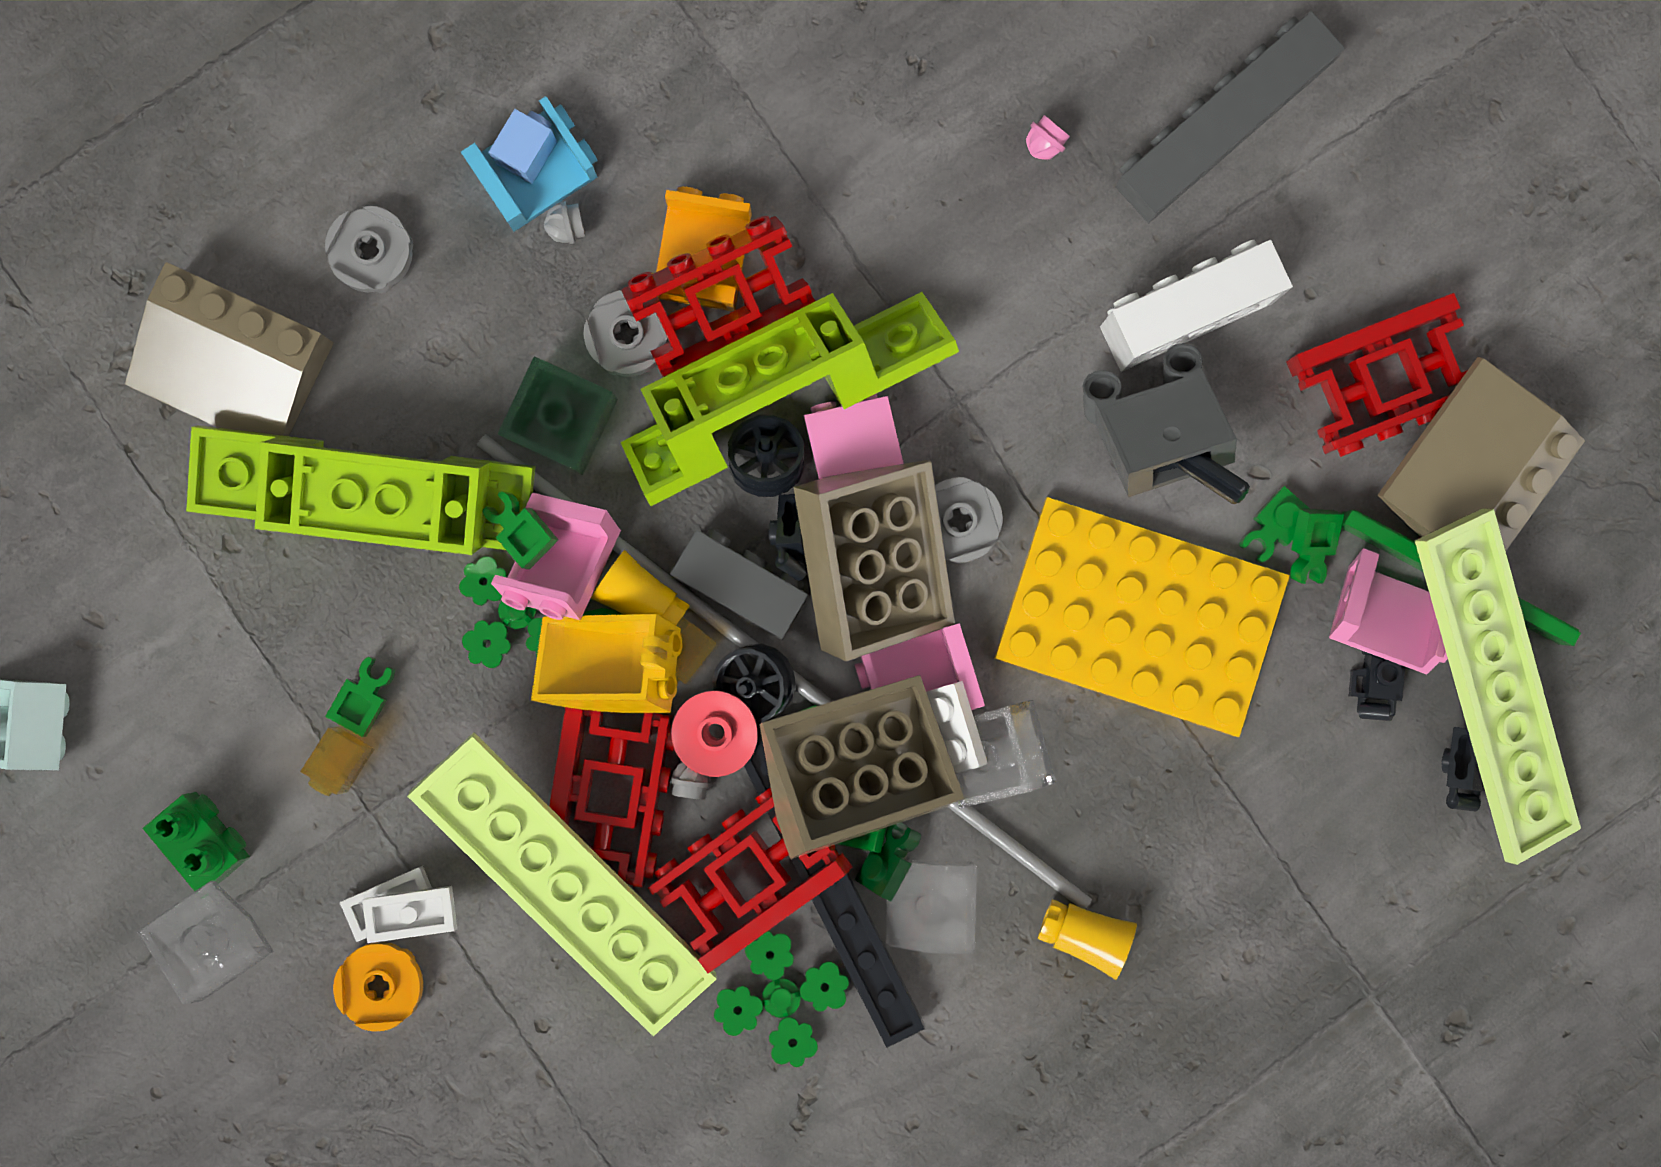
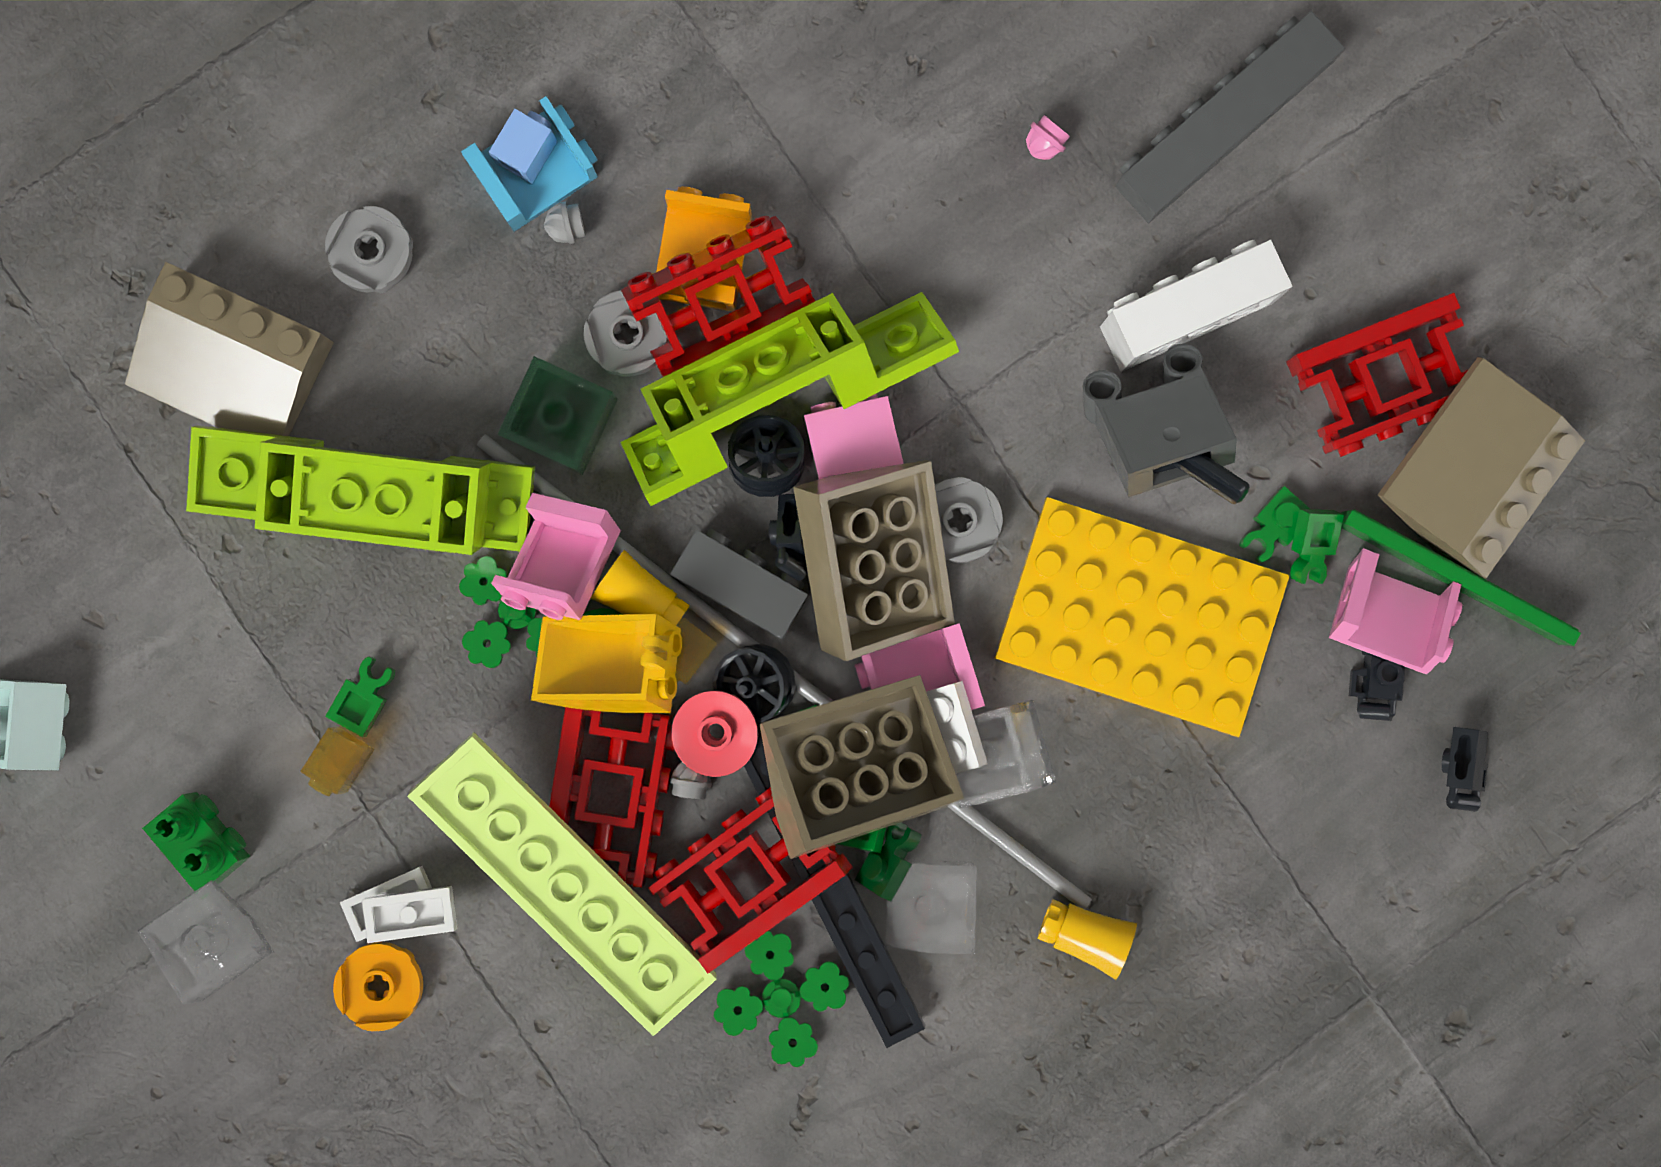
(523, 533): green plate -> none
(1498, 684): yellowish green plate -> none

